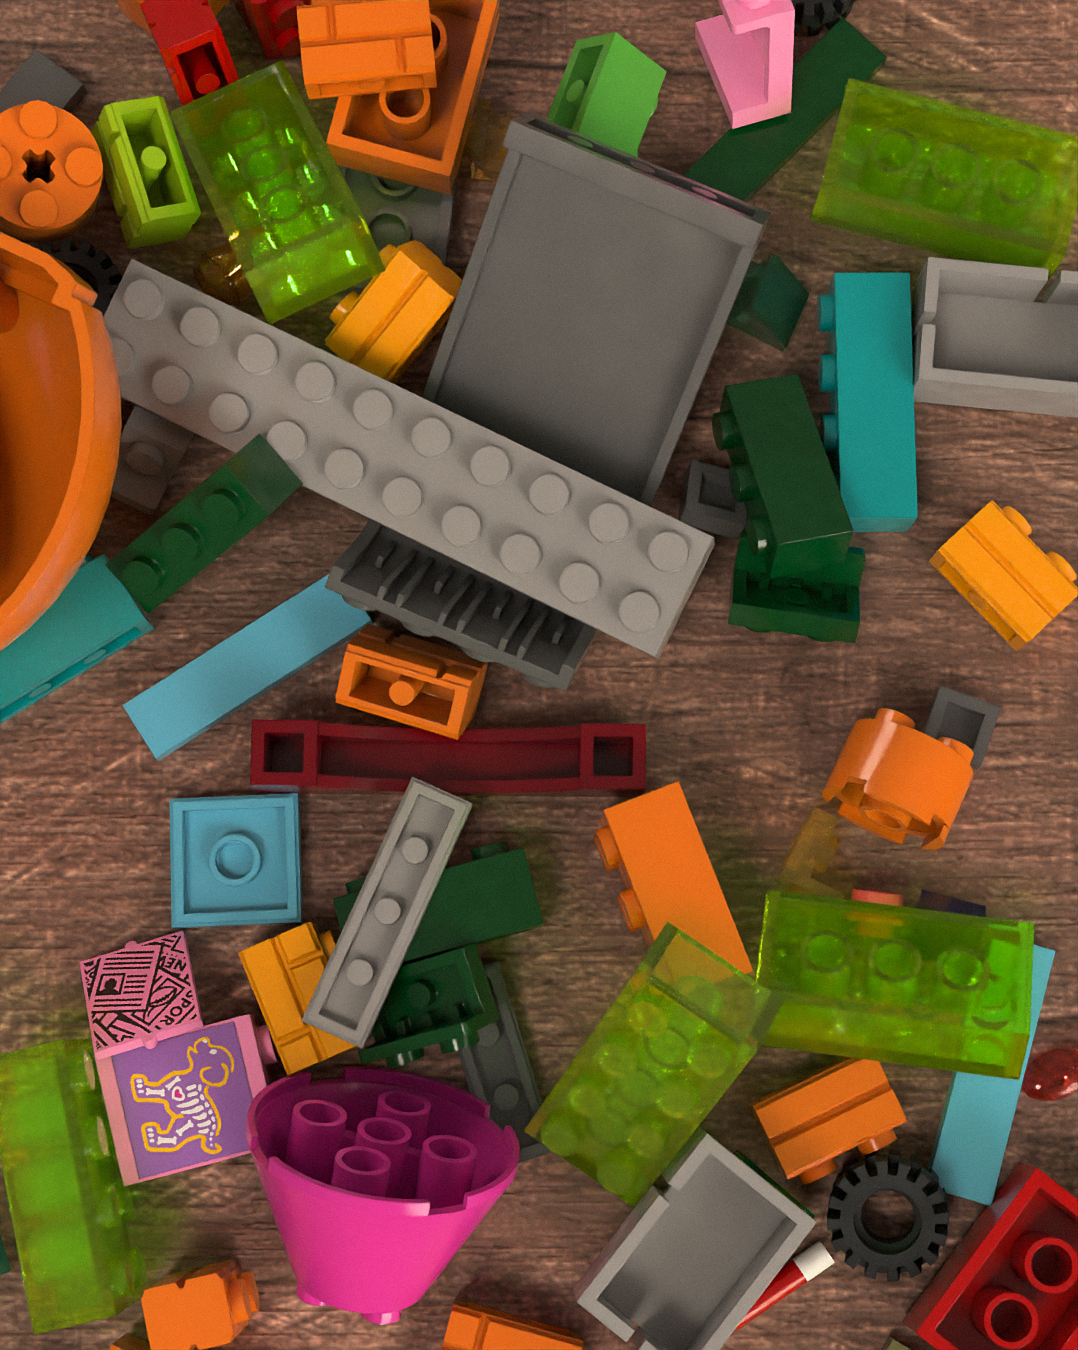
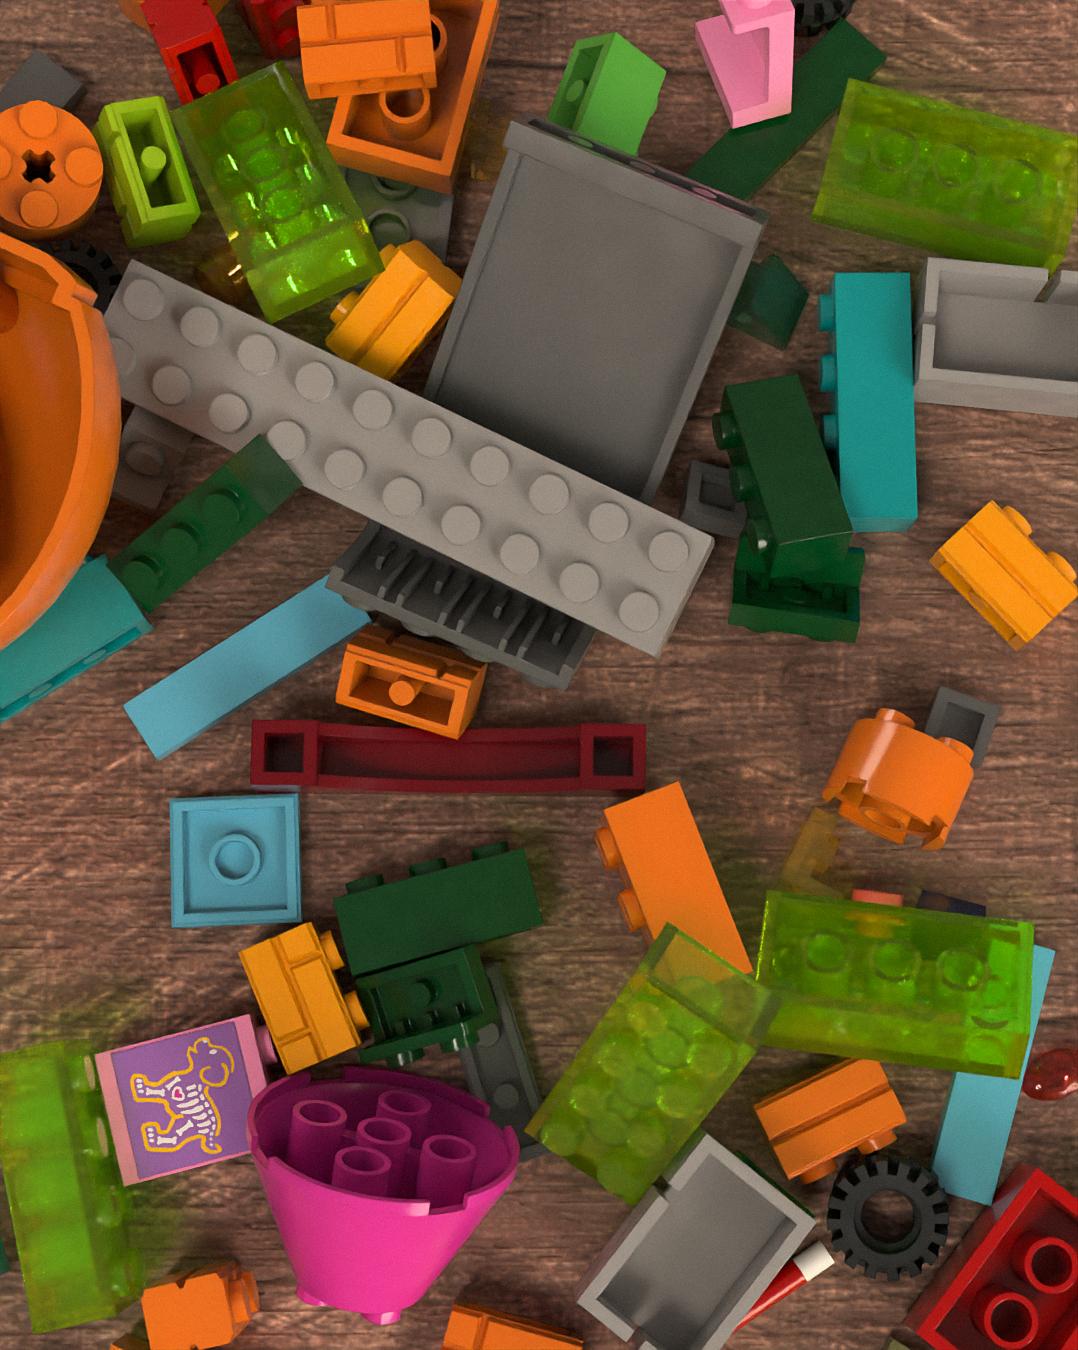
(140, 995): bright pink piece -> none
(387, 913): light grey tile -> none

